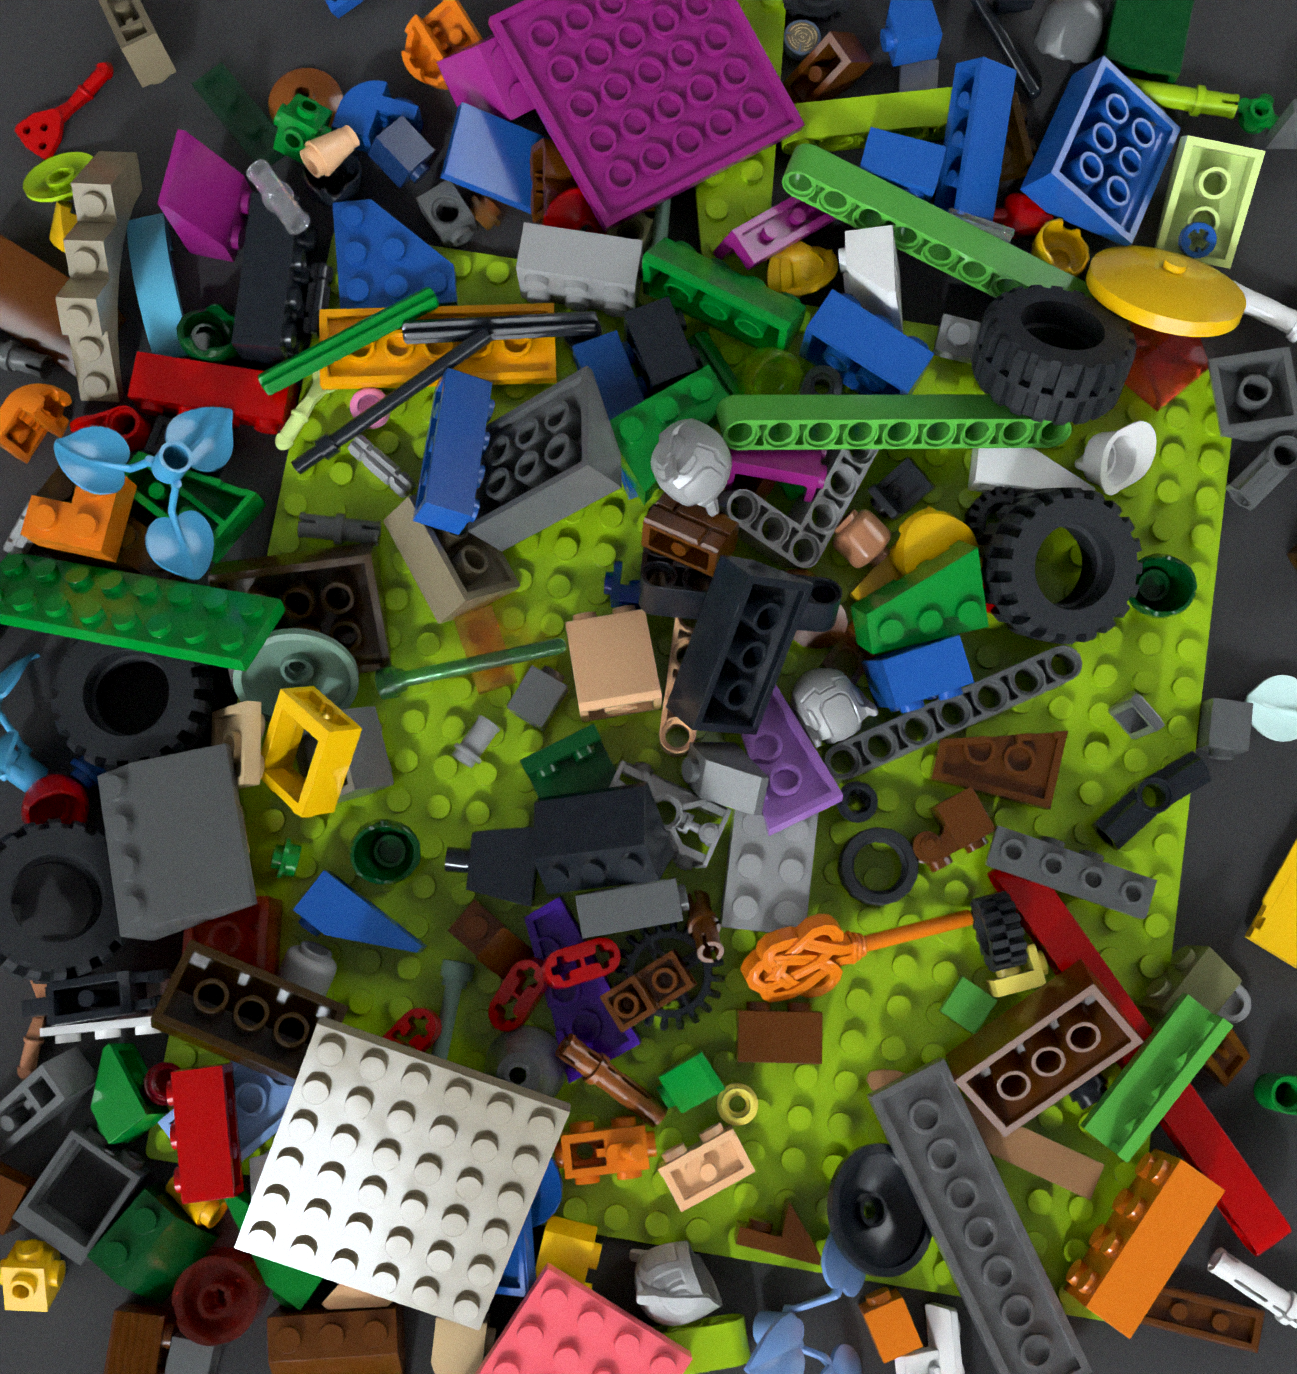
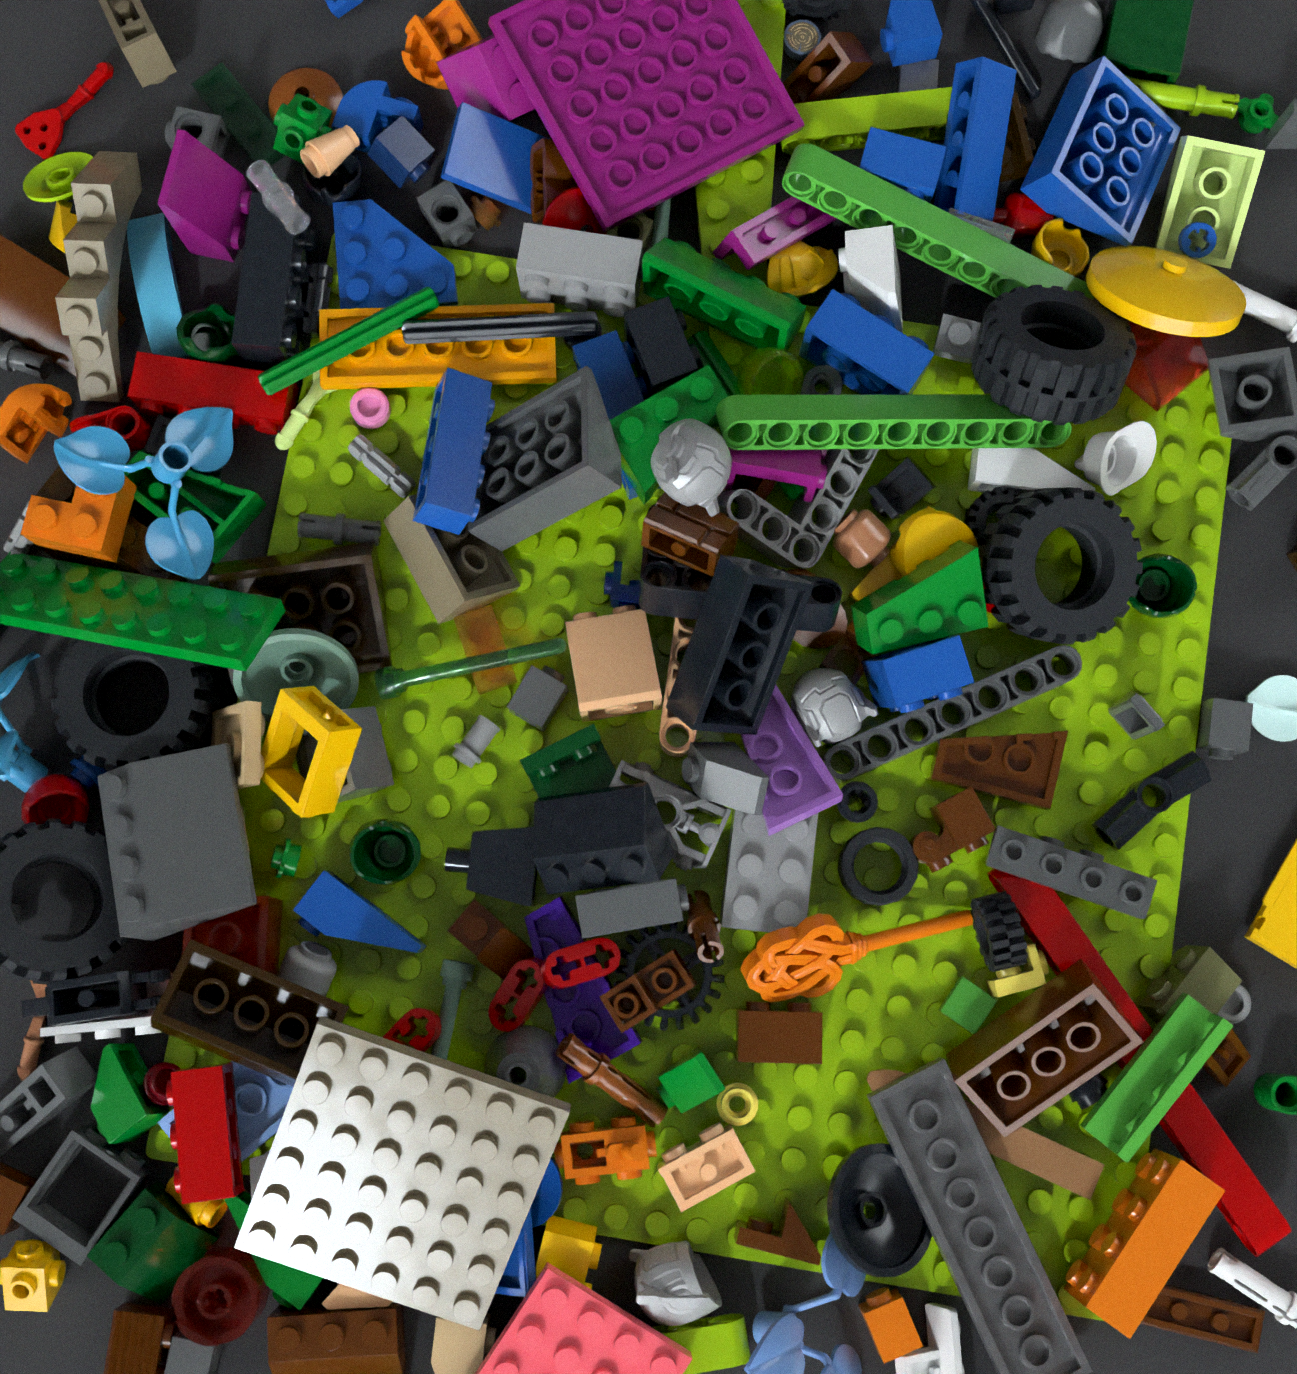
(211, 126): none -> dark grey brick
(329, 444): black bar -> none

